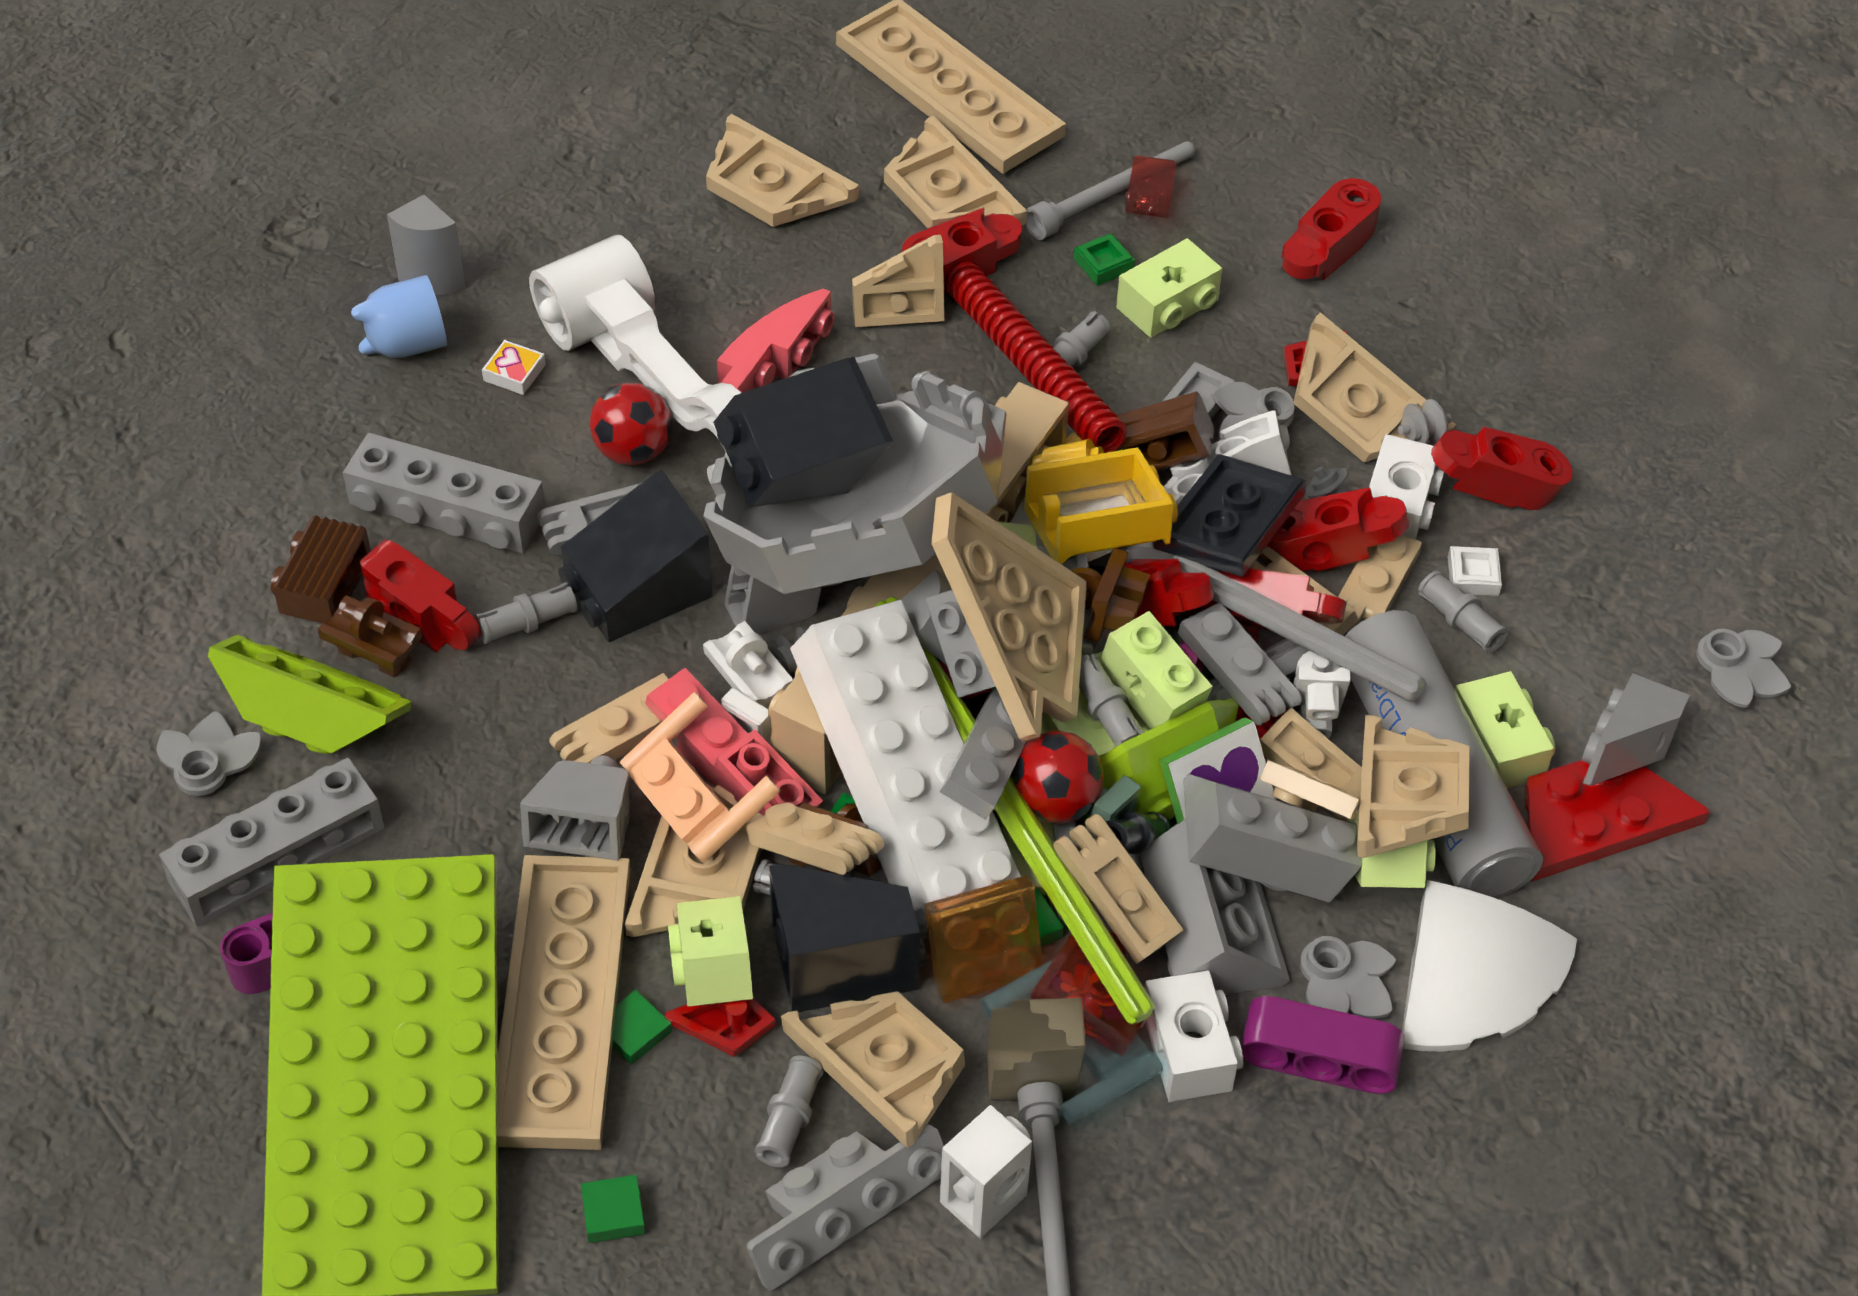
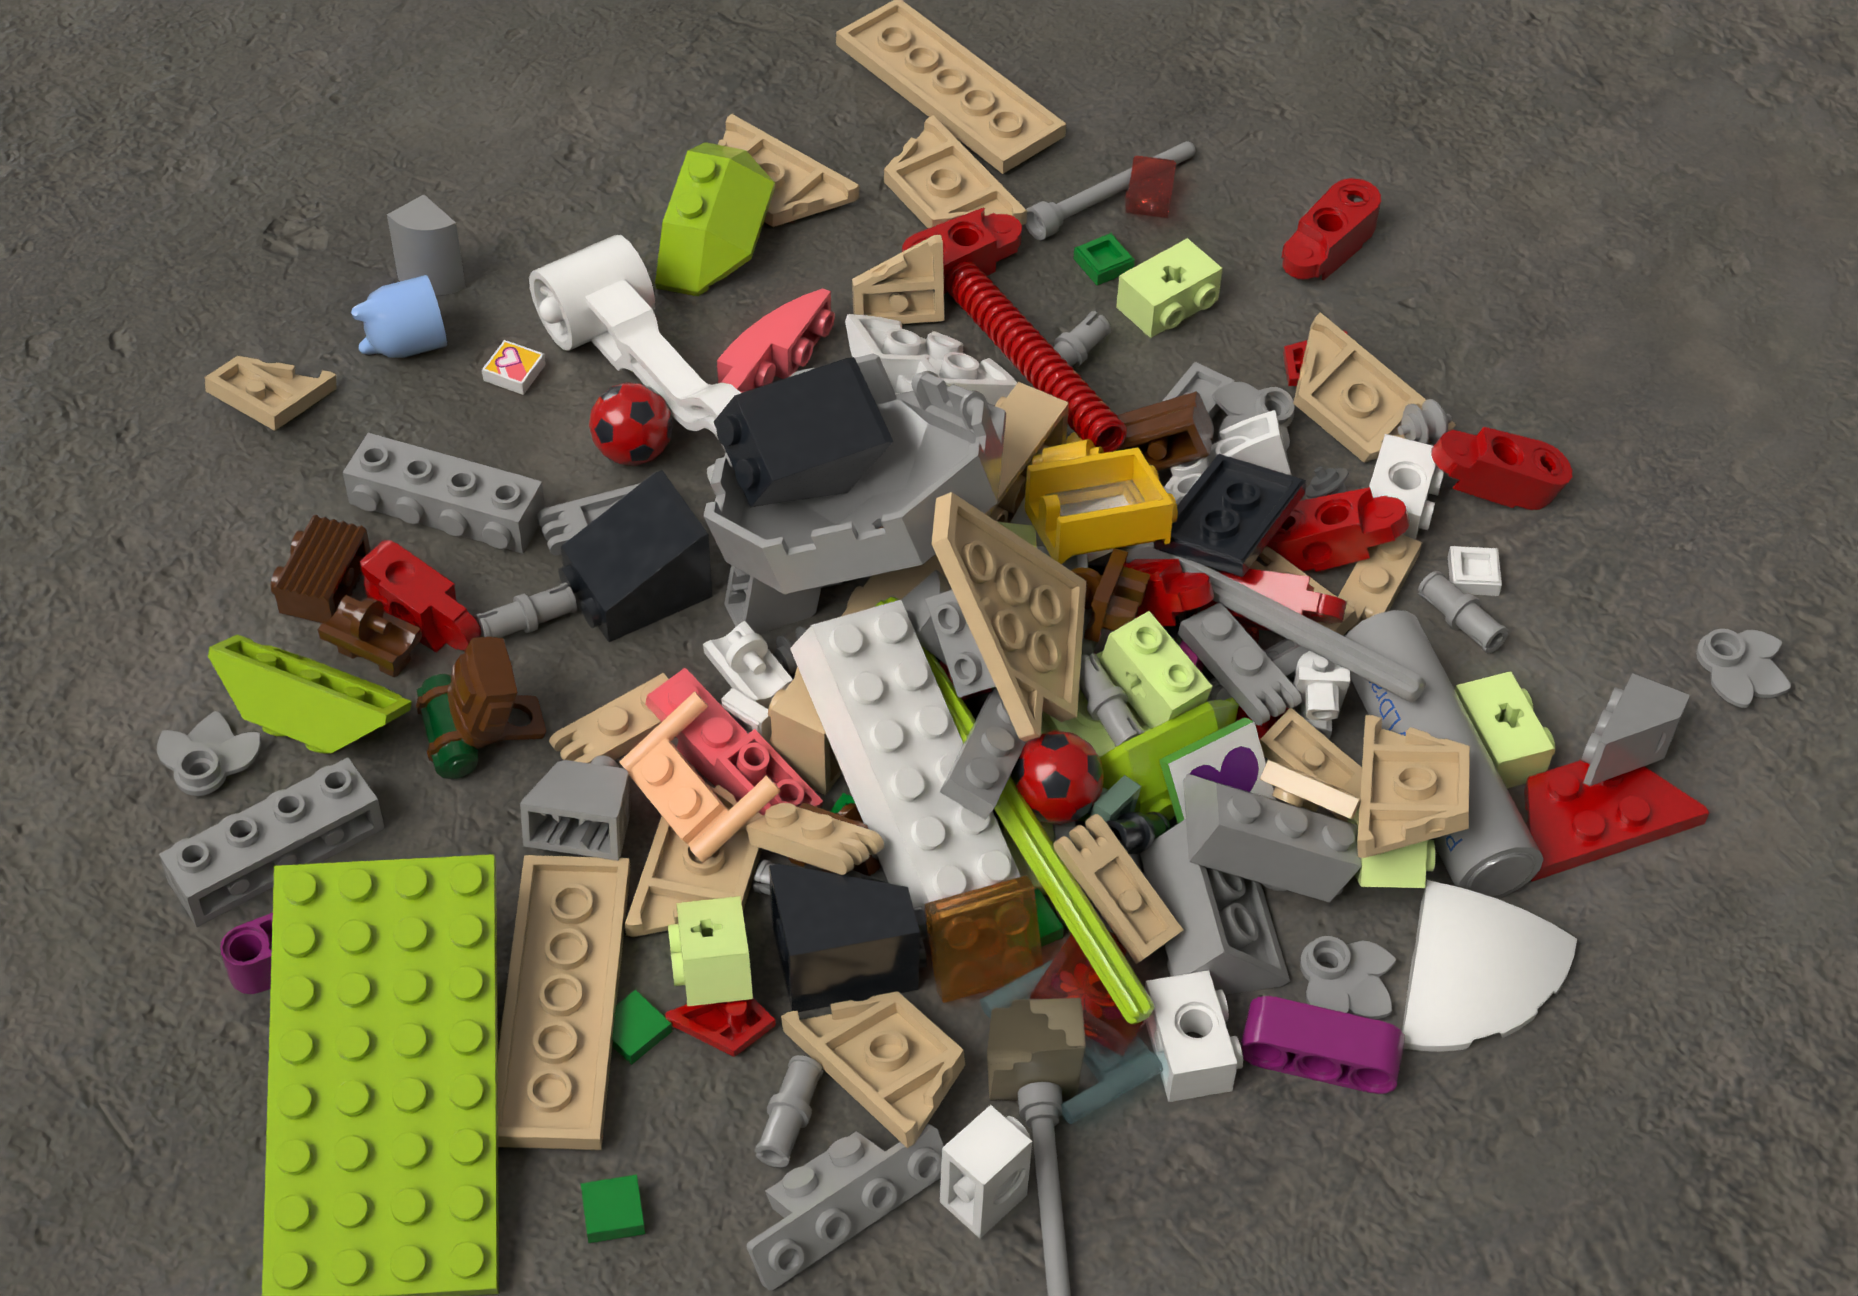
(267, 390): none -> tan wing
(474, 708): none -> reddish brown piece
(712, 218): none -> lime wedge
(908, 354): none -> white brick

